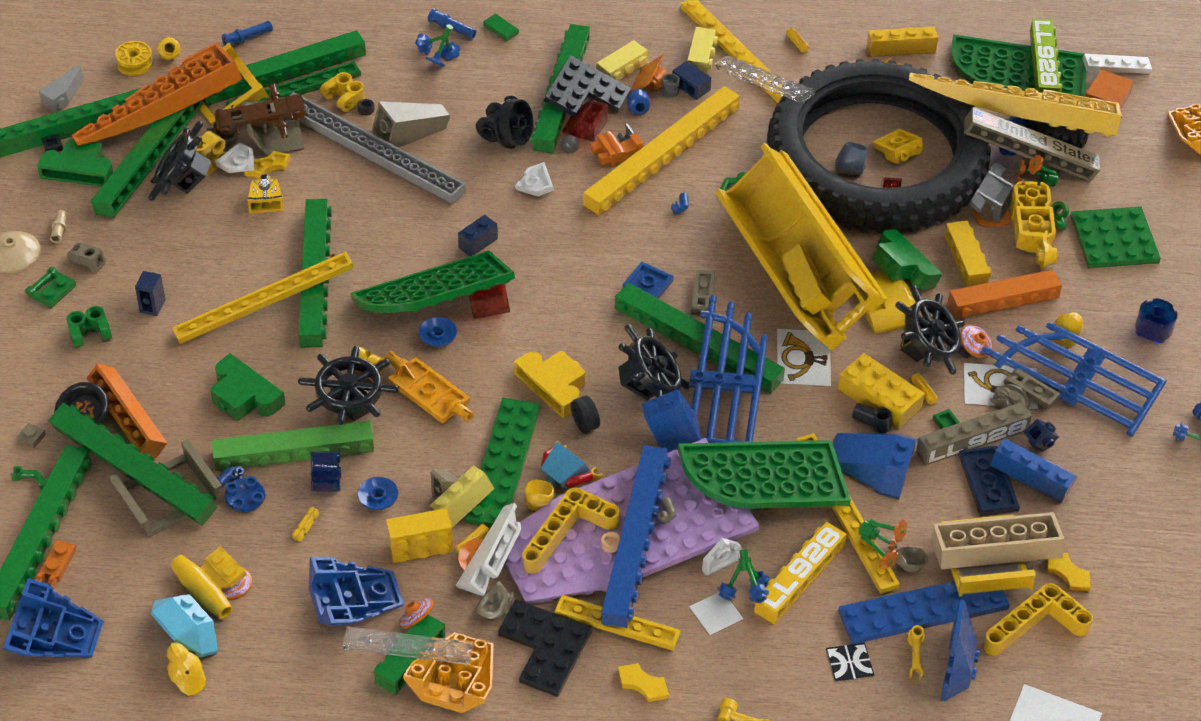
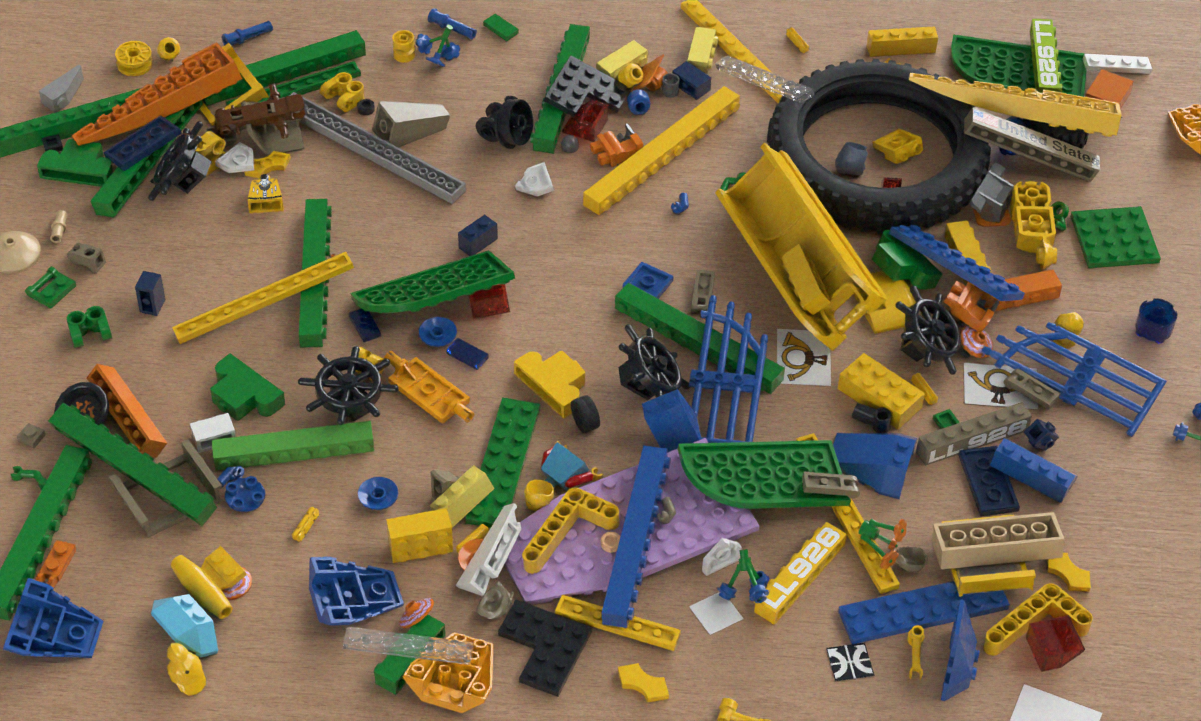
(142, 143): none -> dark blue tile
(210, 429): none -> white brick
(325, 471): clear blue brick -> none
(364, 325): none -> clear blue plate
(403, 46): none -> yellow wheel
(467, 353): none -> clear blue tile
(630, 75): none -> yellow head
(830, 484): none -> dark tan plate
(958, 264): none -> blue plate
(969, 306): none -> orange hips
(1009, 395): dark tan hat -> none
(1049, 177): plant -> none
(1054, 642): none -> clear red slope

